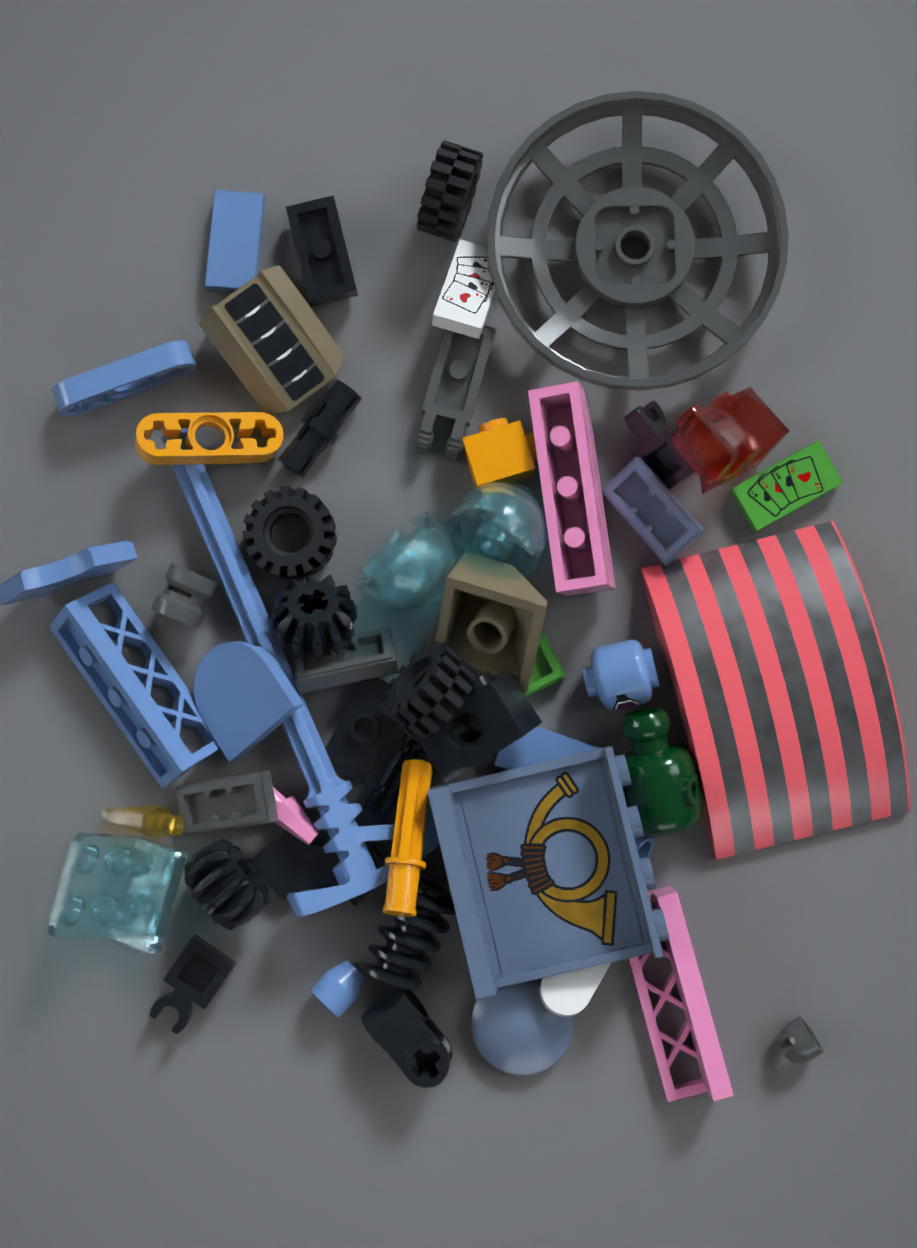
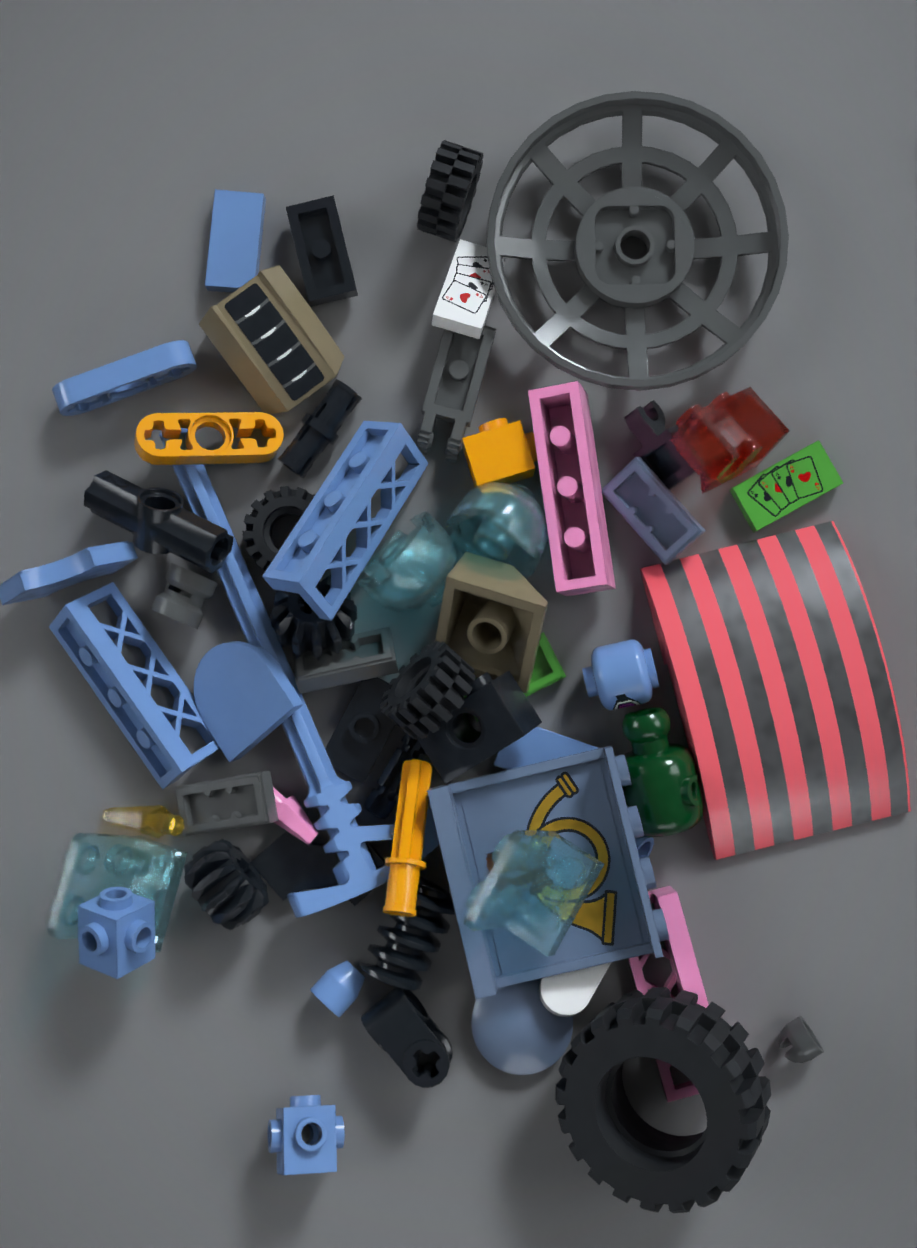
(116, 932): none -> medium blue brick
(158, 521): none -> black piece
(196, 979): black plate -> none
(326, 1136): none -> medium blue brick
(343, 505): none -> medium blue fence
(533, 888): none -> clear light blue bracket
(626, 1148): none -> black tyre

